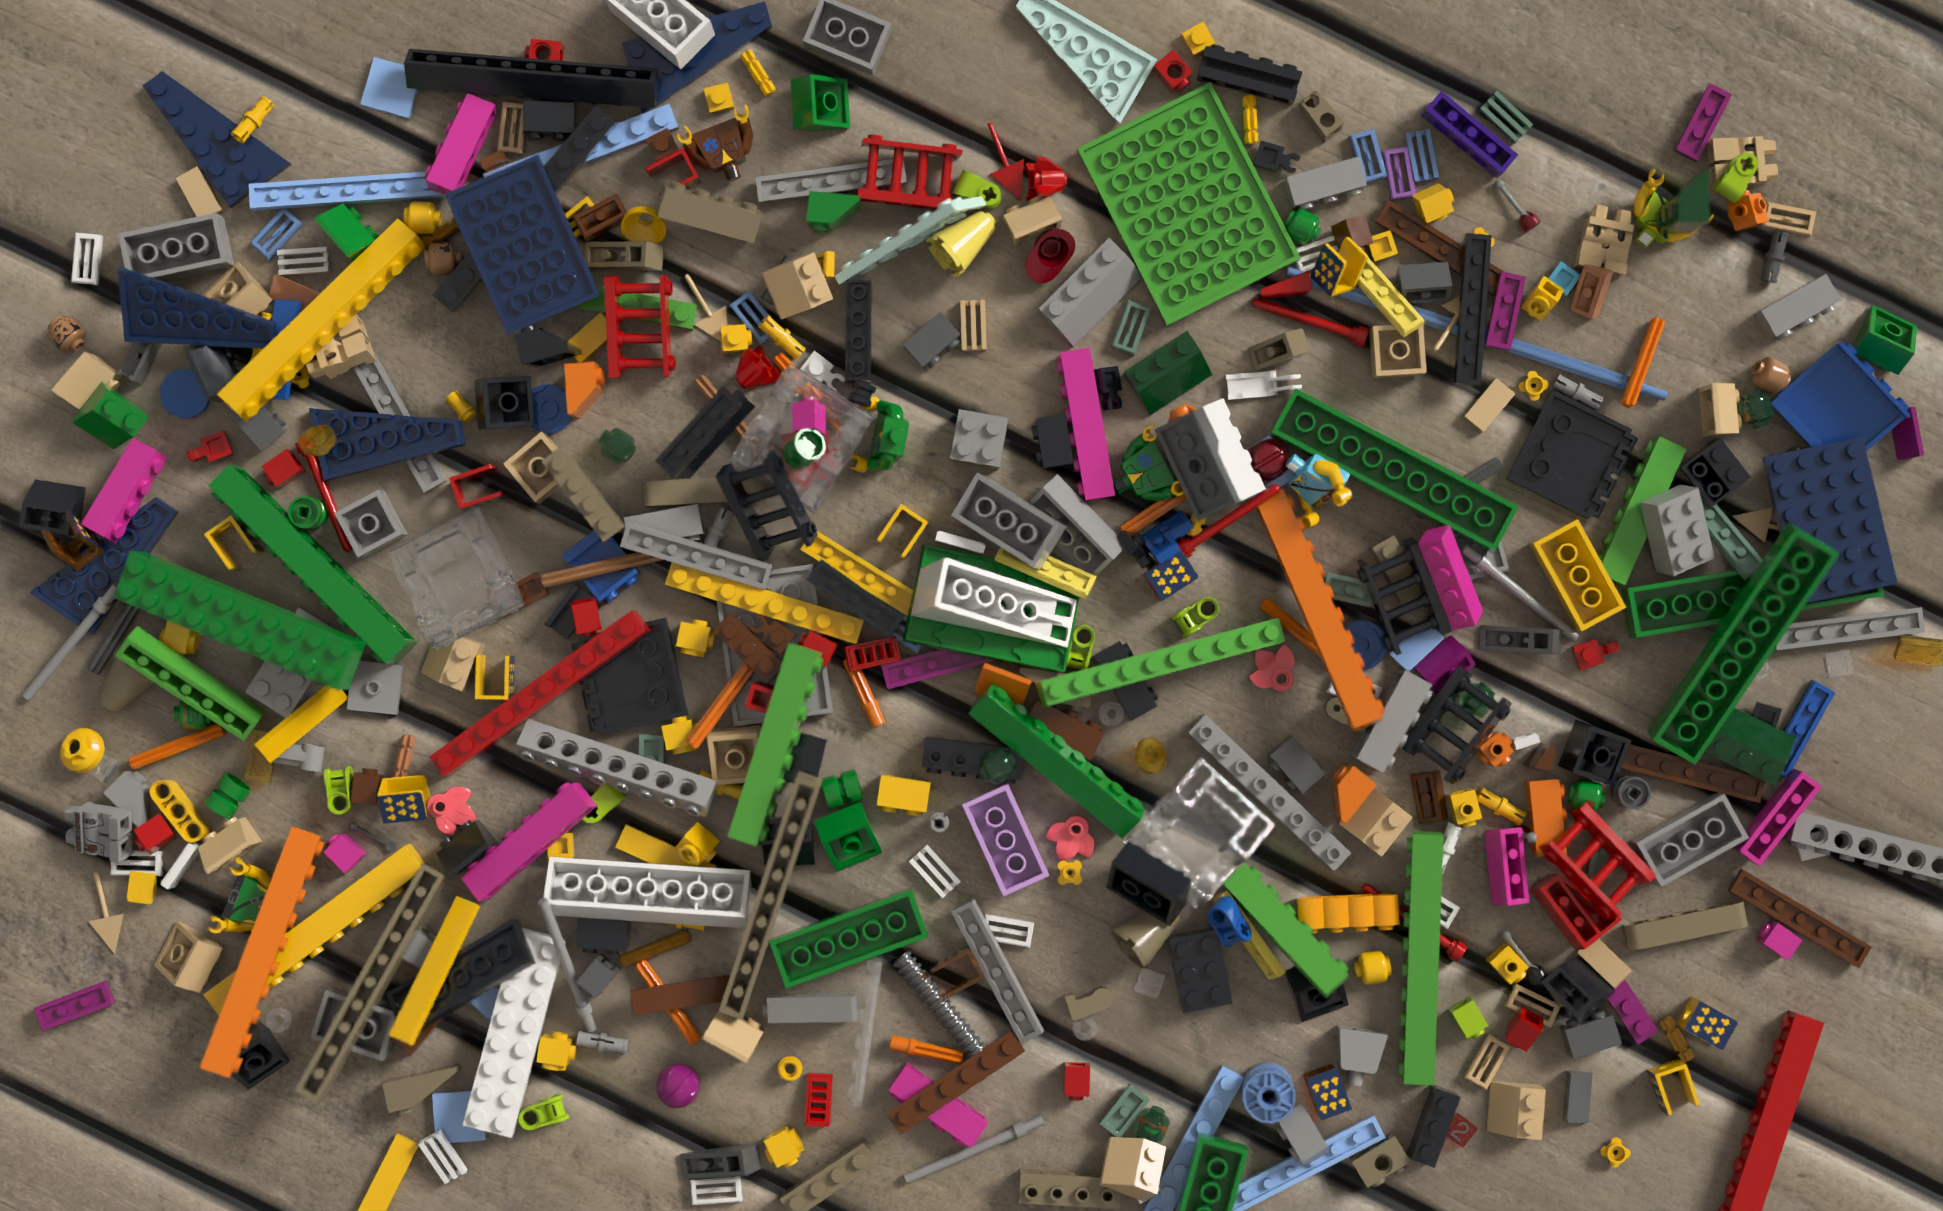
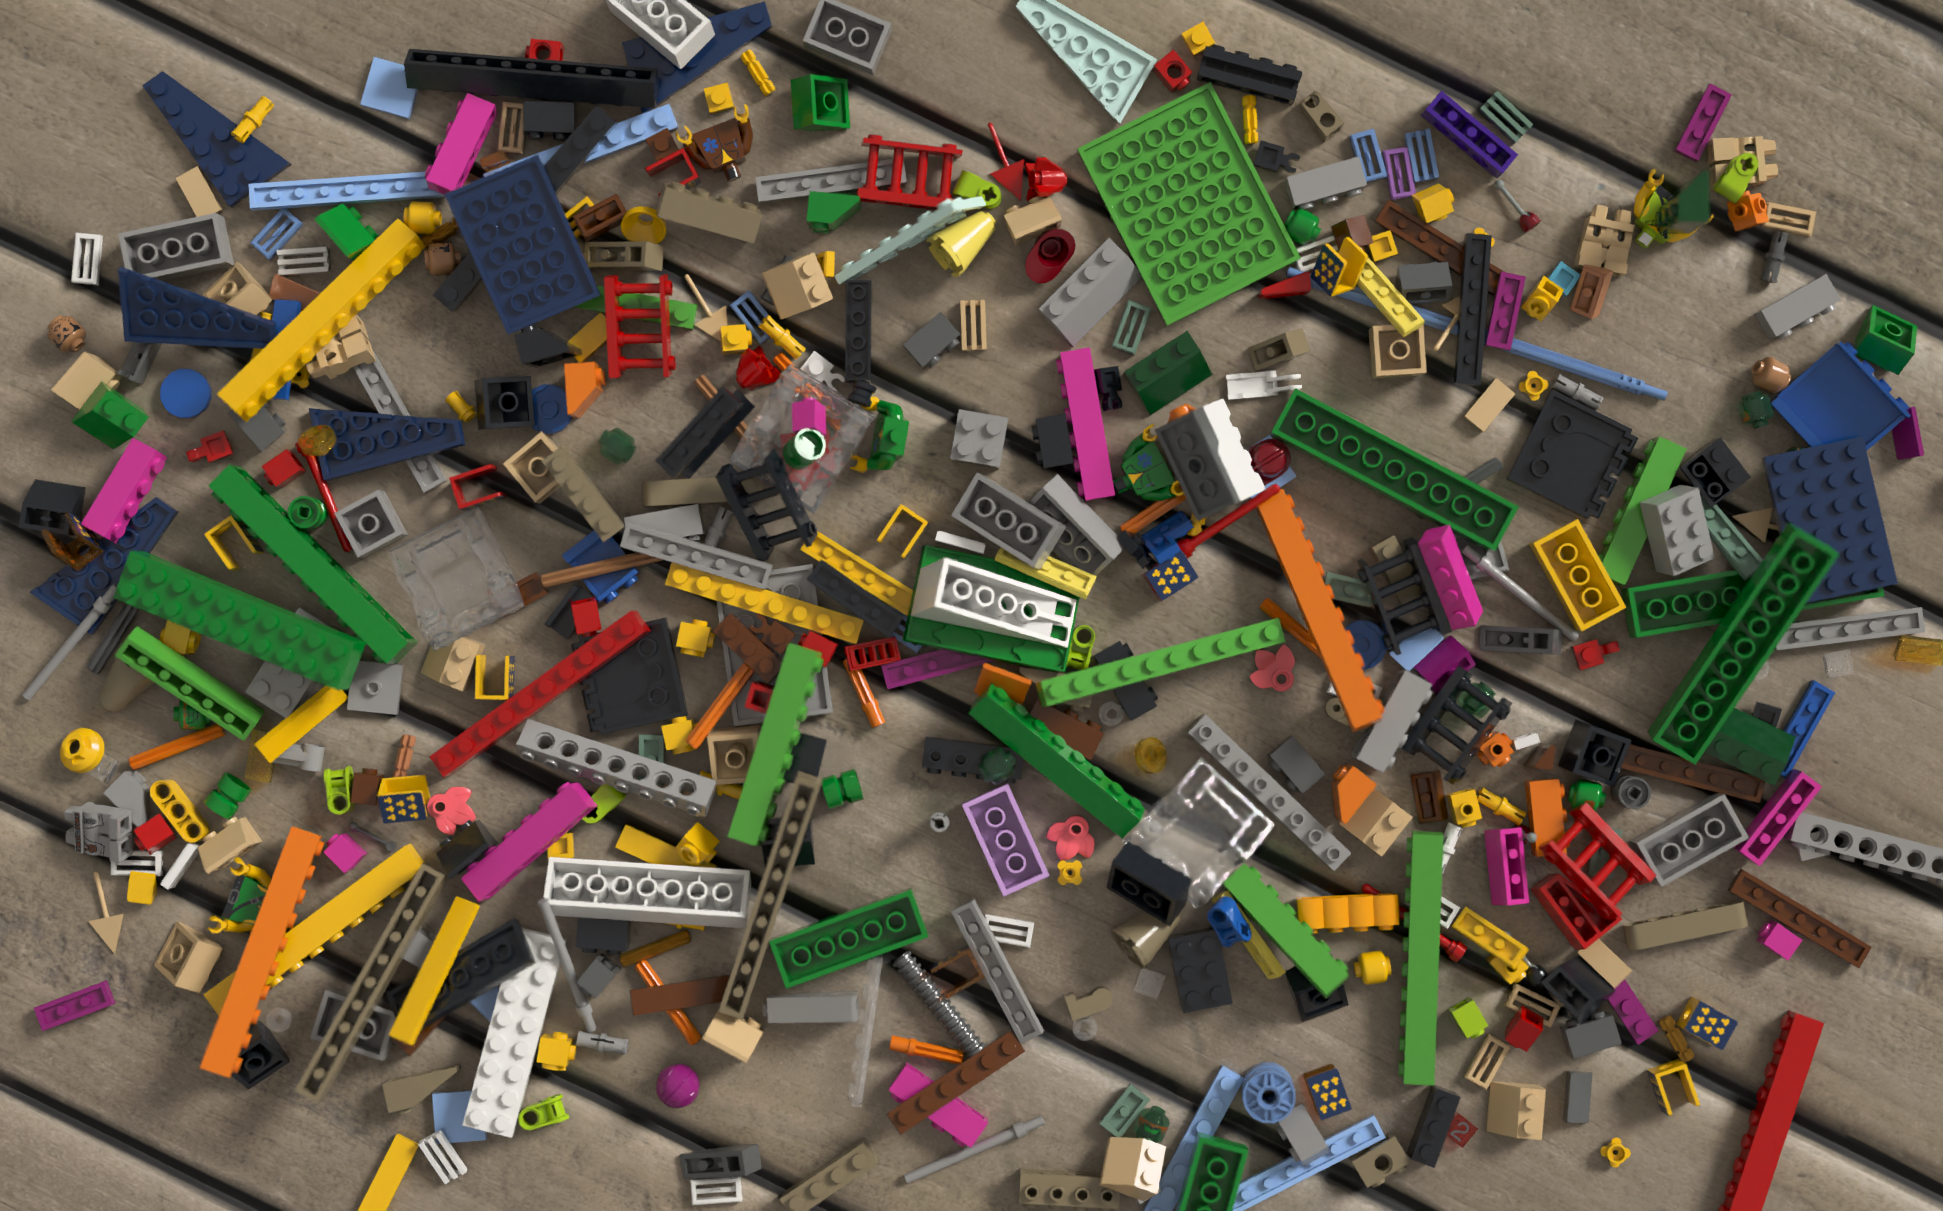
(213, 369): black slope -> none
(783, 1147): yellow brick -> none
(787, 1076): yellow plate -> none
(815, 1121): red slope -> none
(848, 836): green slope -> none
(903, 794): yellow brick -> none
(949, 887): white tile -> none
(1076, 1080): red brick -> none
(1194, 616): lime piece -> none
(1317, 483): torso -> none
(1356, 334): red piece -> none
(1359, 1051): light grey torso -> none
(1490, 938): none -> yellow tile
(1642, 362): orange axle -> none
(1719, 410): tan slope -> none

